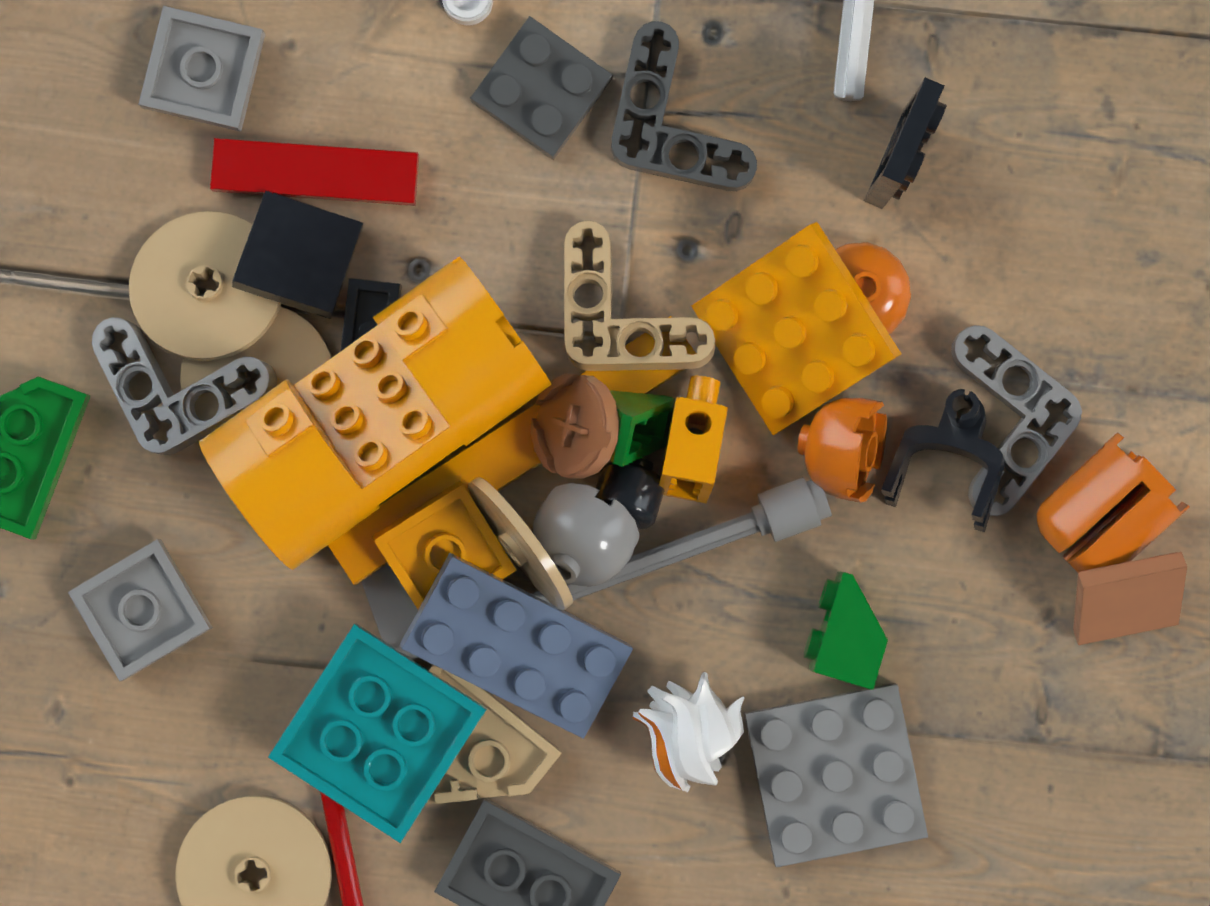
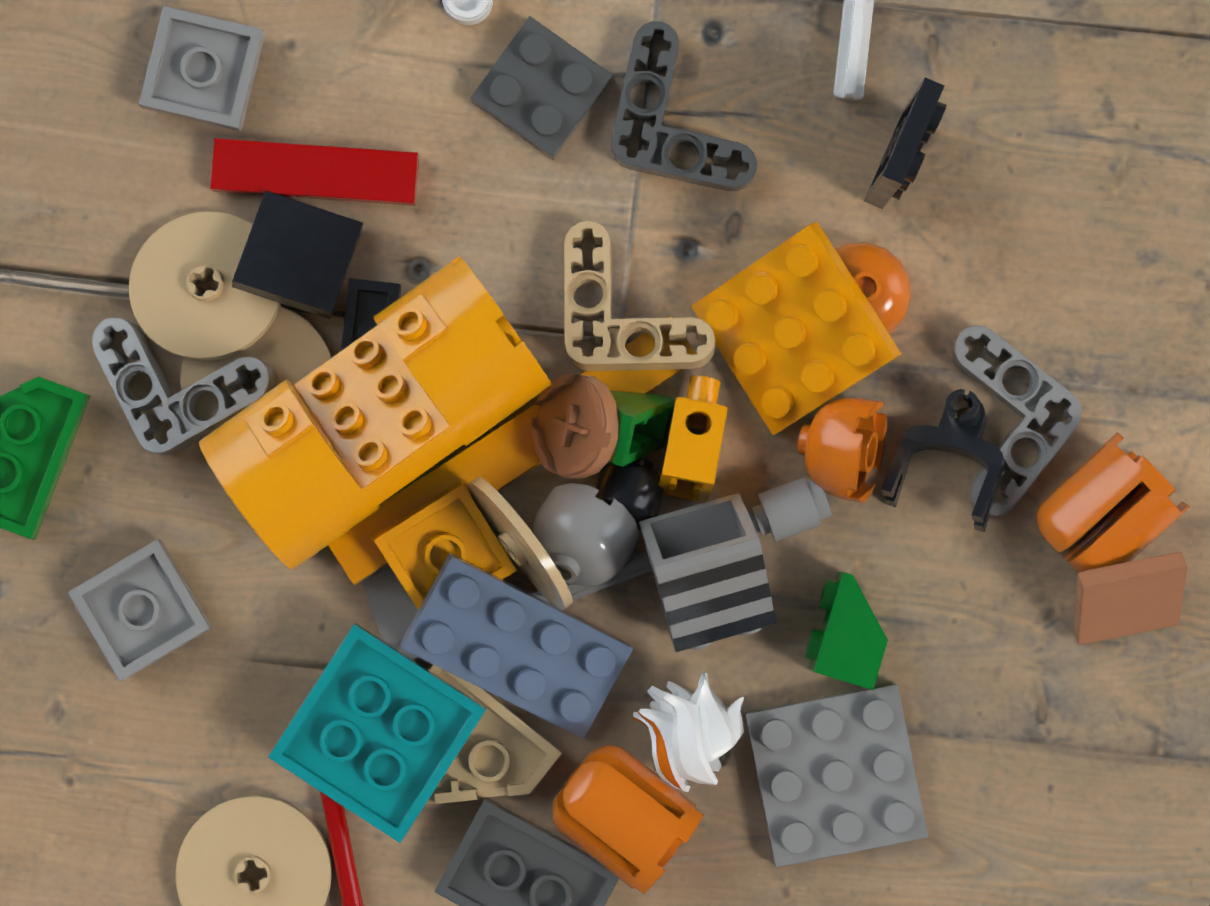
(624, 815): none -> orange cylinder
(709, 572): none -> light grey slope

